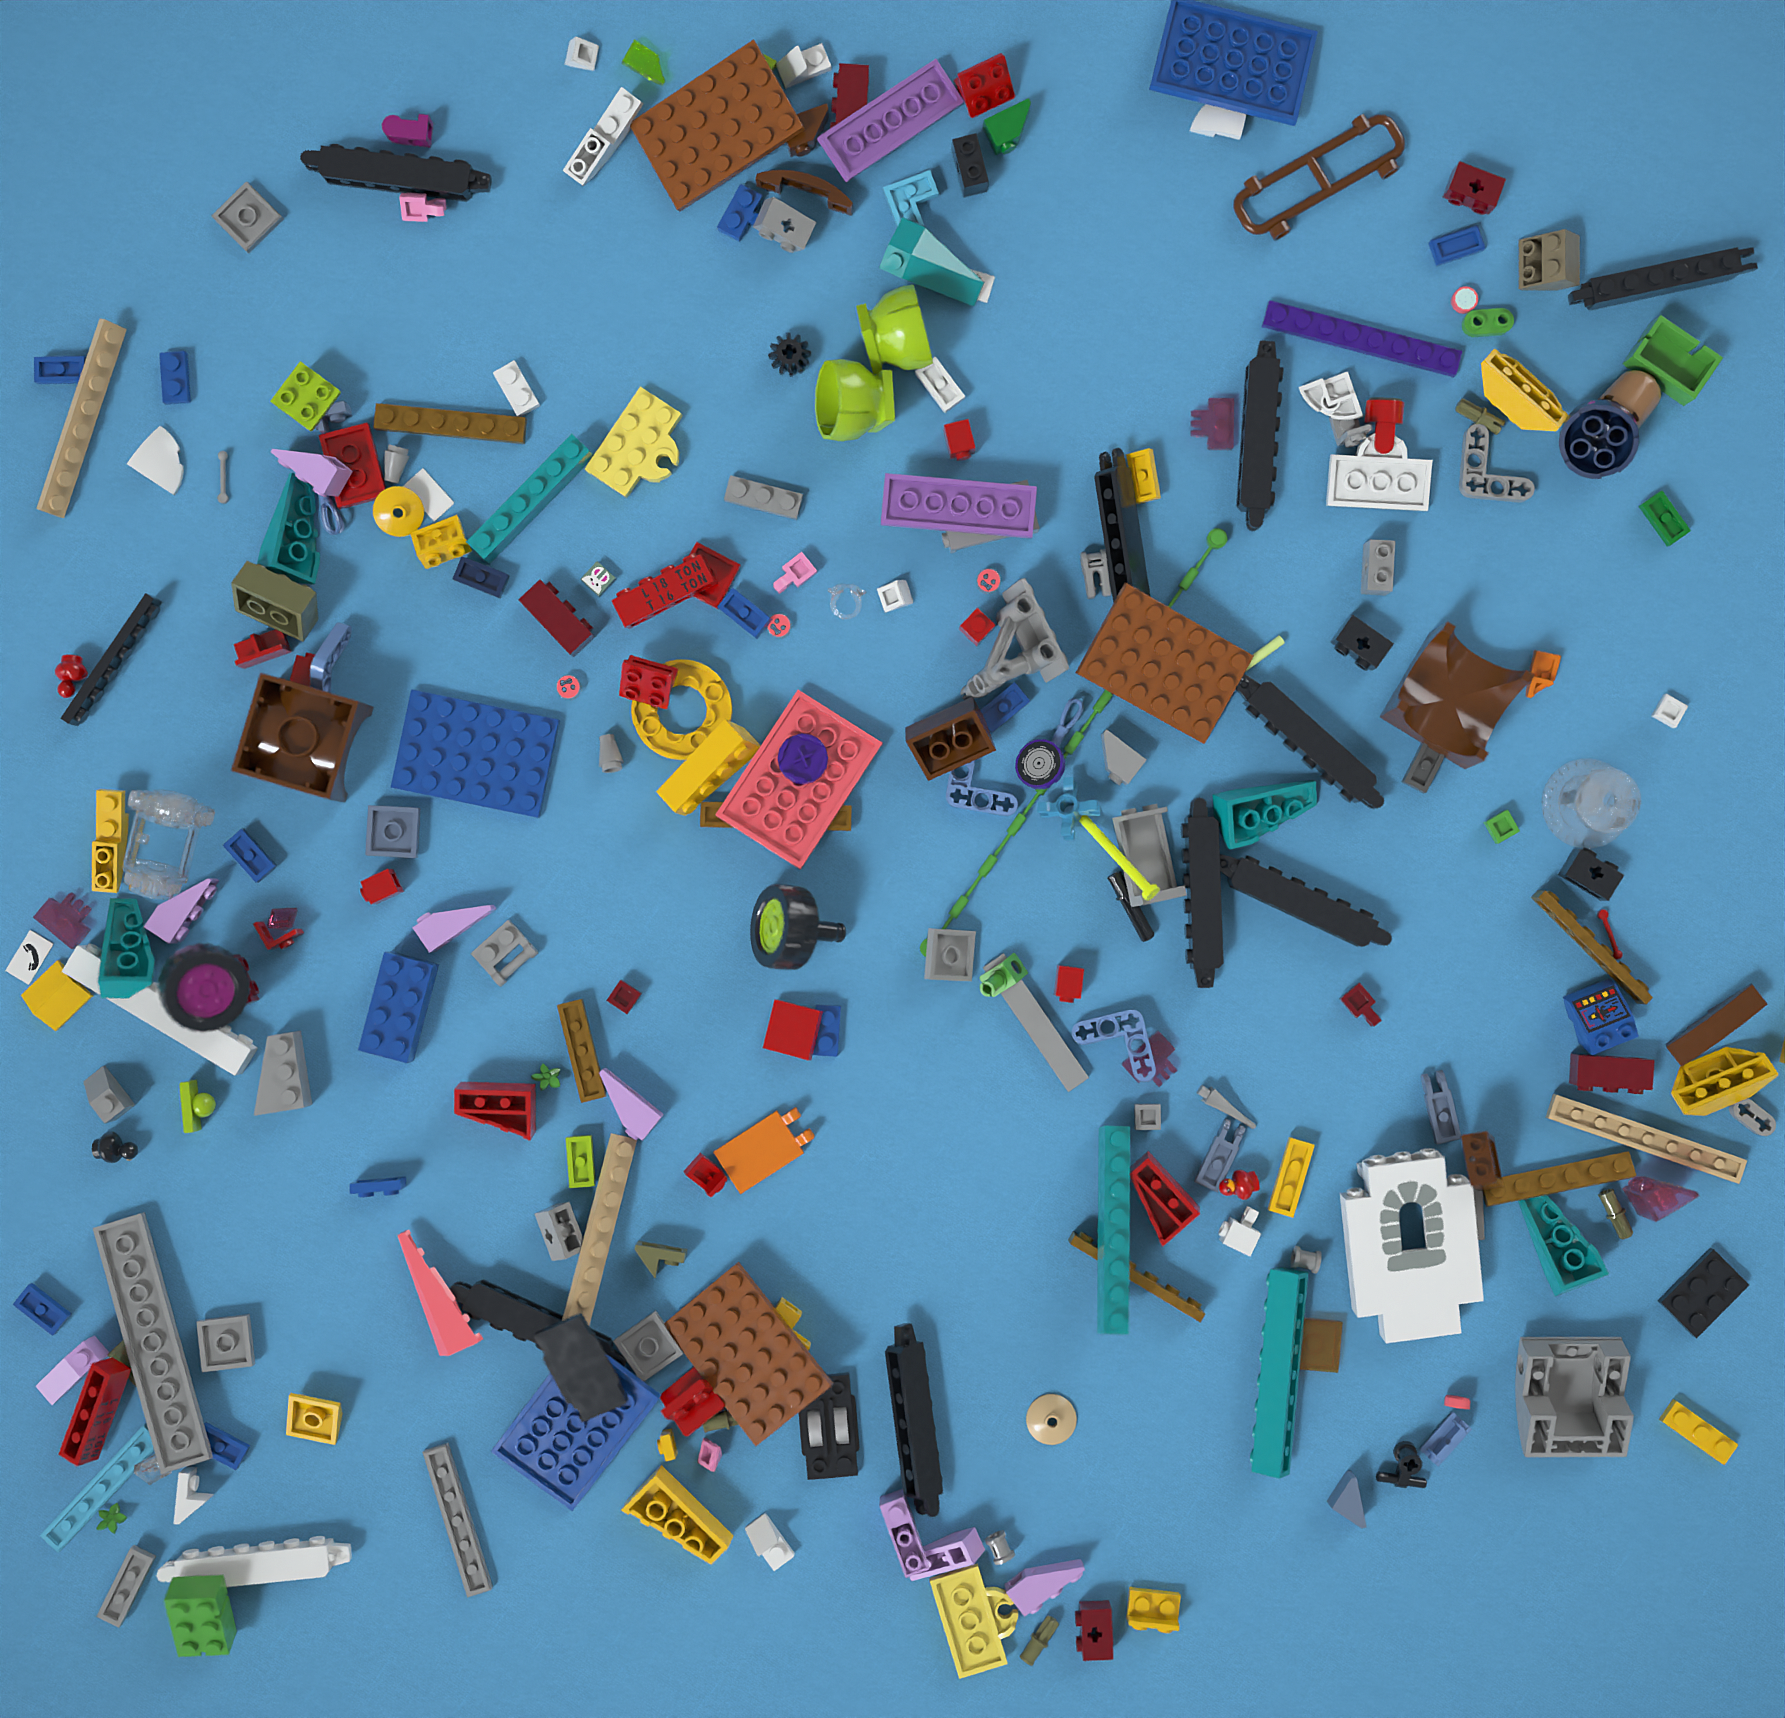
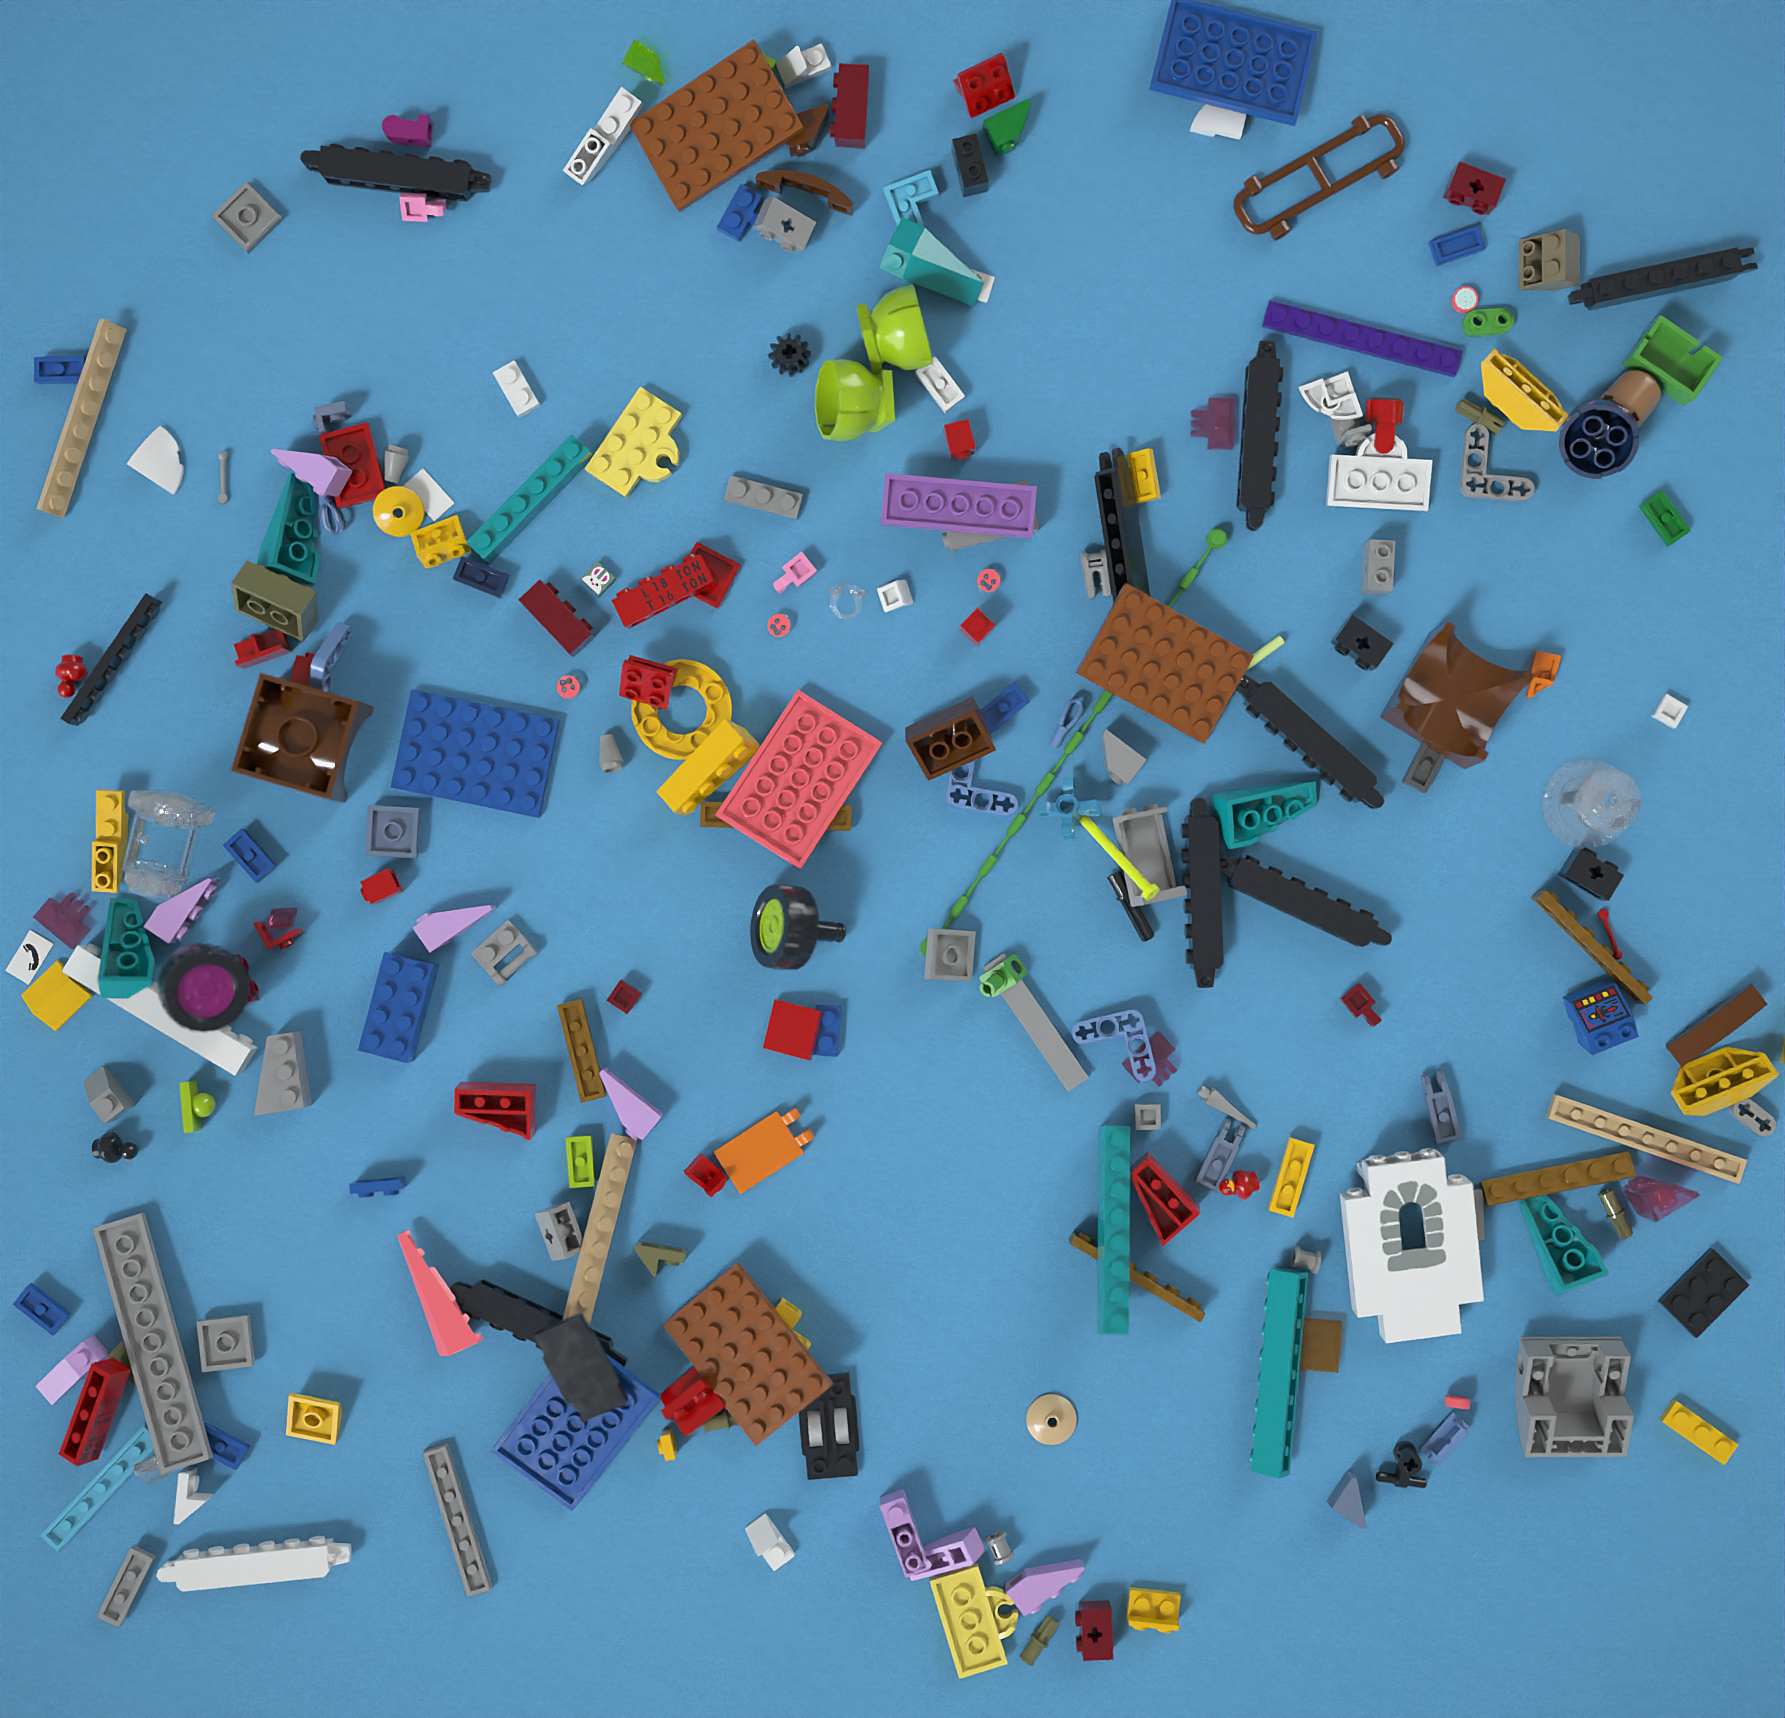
(111, 1518): bright green plant -> none
(175, 377): blue plate -> none
(200, 1615): bright green piece -> none
(305, 396): lime bracket -> none
(450, 423): pearl gold plate -> none
(547, 1077): bright green plant -> none
(581, 54): white slope -> none
(648, 1346): light grey plate -> none
(678, 1515): yellow wedge -> none
(709, 1455): bright pink slope -> none
(744, 613): blue plate -> none
(802, 759): dark purple tile -> none
(890, 120): medium lavender plate -> none
(914, 1420): black hinge -> none
(1038, 642): light grey plate -> none
(1040, 764): tile -> none
(1068, 983): red brick -> none
(1240, 1234): white brick -> none
(1482, 1161): reddish brown window -> none
(1501, 826): bright green plate -> none
(1611, 1073): dark red brick -> none

